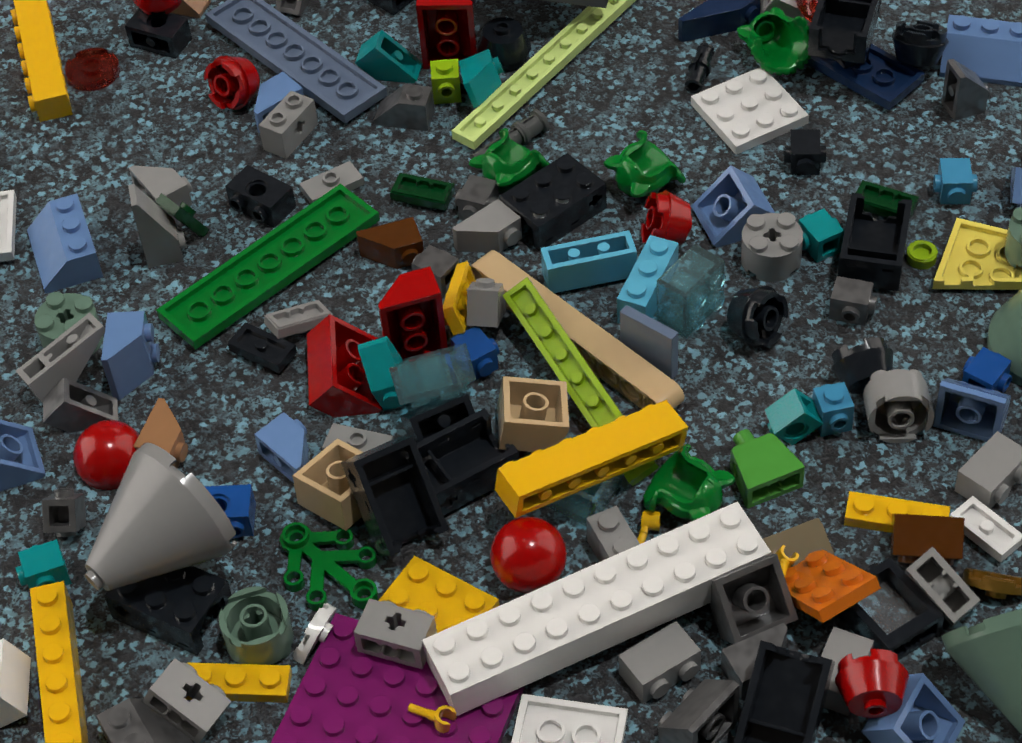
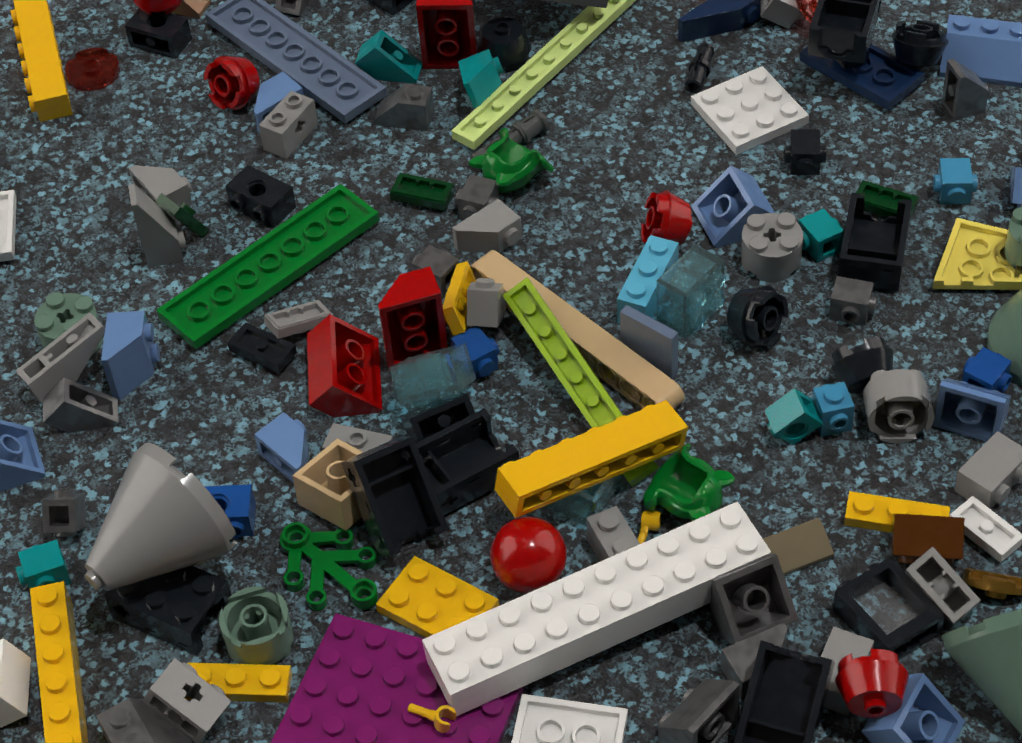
(63, 245): medium blue slope -> none
(104, 453): red piece -> none
(164, 432): medium nougat slope -> none
(316, 631): white plate -> none
(321, 184): light grey plate -> none
(377, 358): teal slope -> none
(391, 243): reddish brown slope -> none
(394, 632): light grey brick -> none
(445, 81): lime brick -> none
(532, 413): tan brick -> none
(557, 199): black piece -> none
(588, 261): medium azure brick -> none
(643, 168): green hair -> none
(660, 662): light grey brick -> none
(764, 468): bright green torso -> none
(777, 41): green hair -> none
(785, 561): yellow hand -> none
(828, 585): orange plate -> none
(921, 254): lime tile -> none

